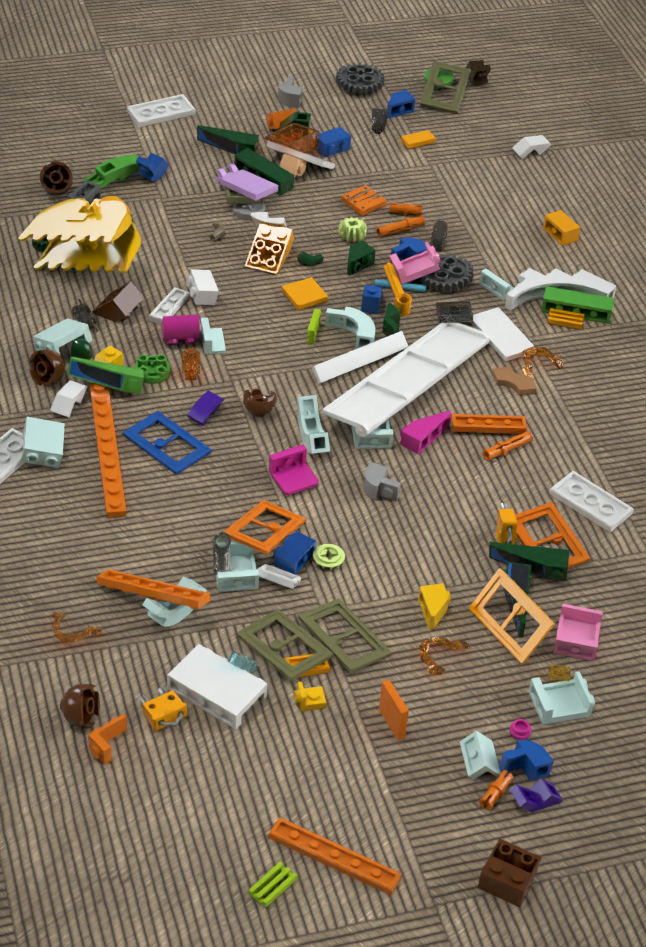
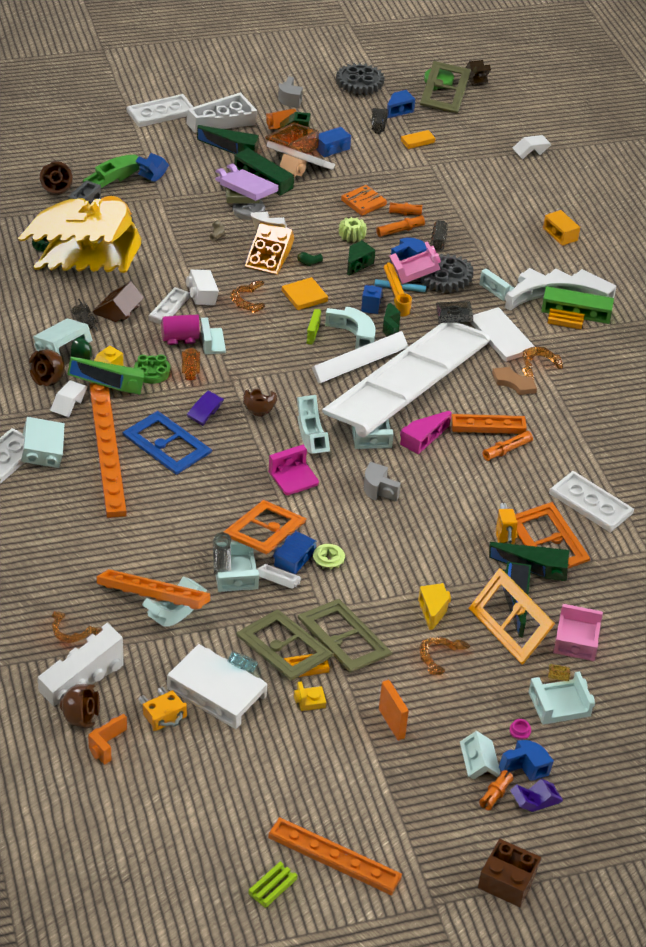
(83, 666): none -> white wedge
(223, 113): none -> white wedge
(241, 303): none -> clear orange helmet

